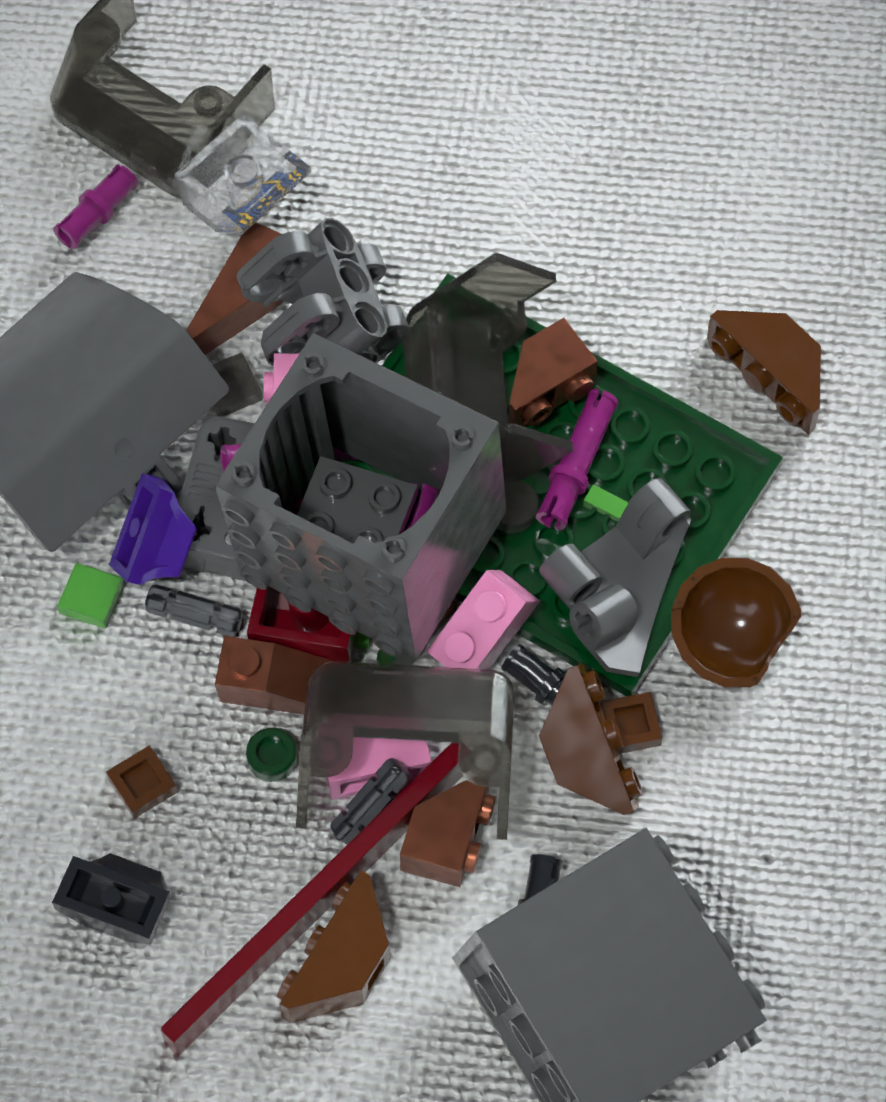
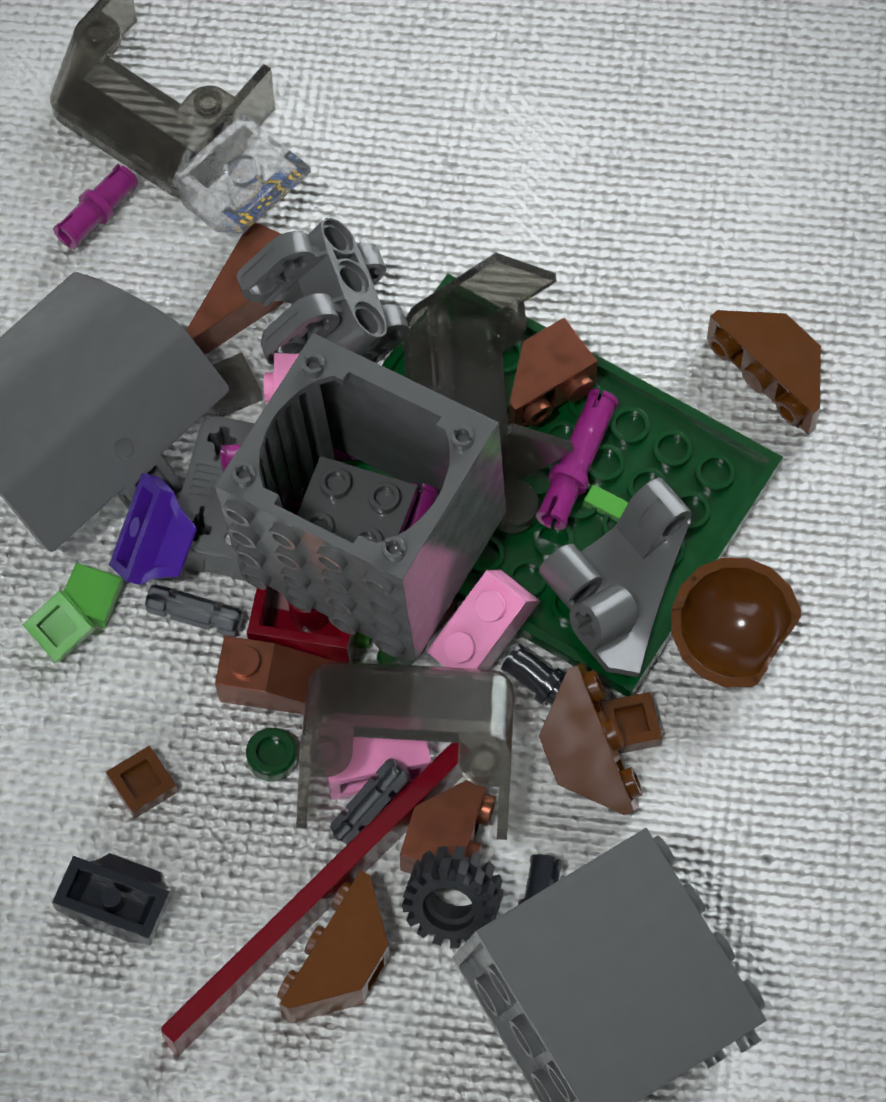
(59, 626): none -> bright green tile
(456, 873): none -> black tyre

